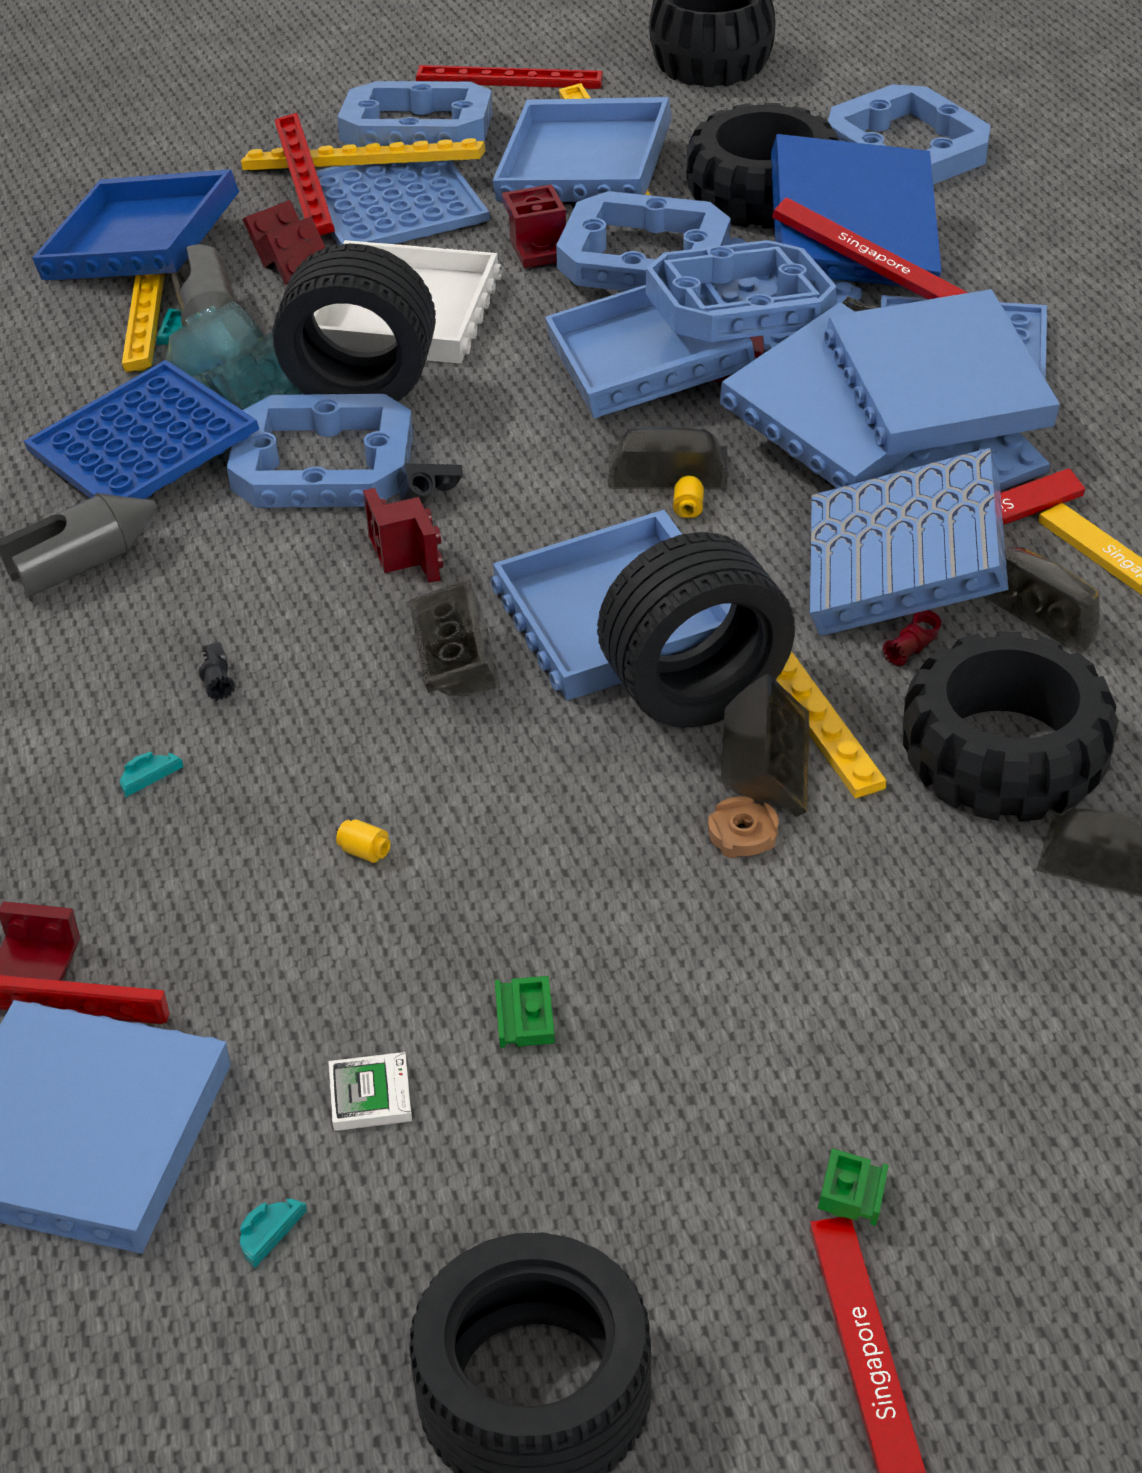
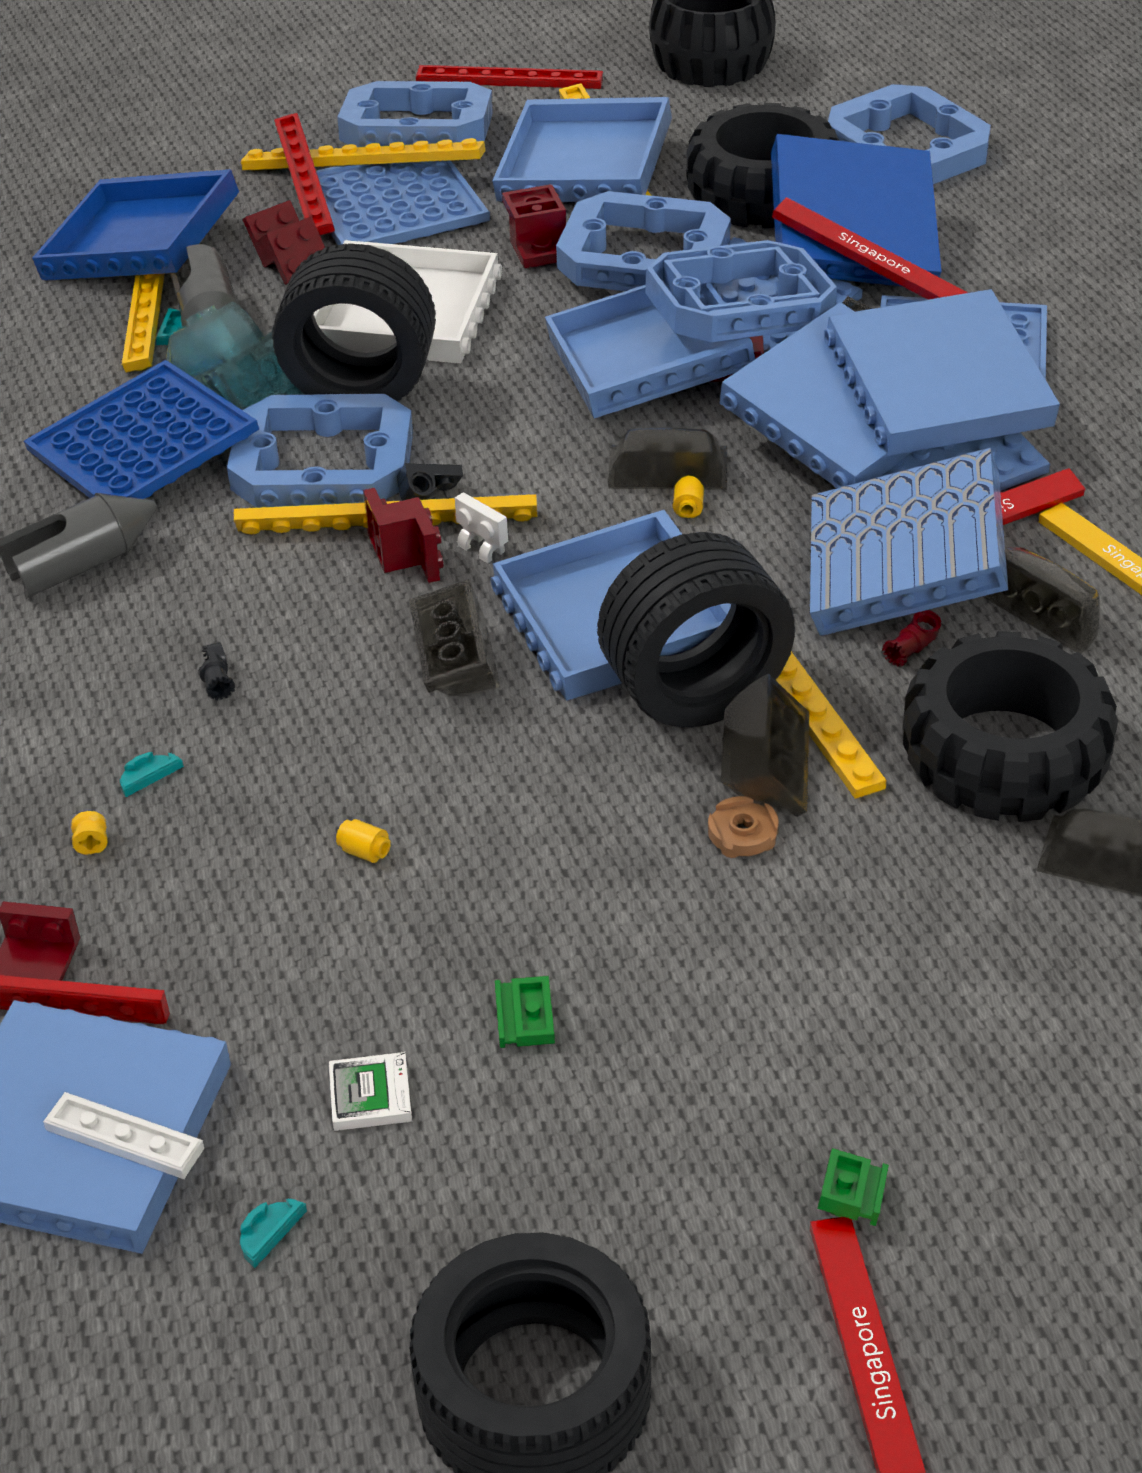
(89, 832): none -> yellow wheel
(124, 1135): none -> white tile
(345, 515): none -> yellow plate
(480, 523): none -> white plate

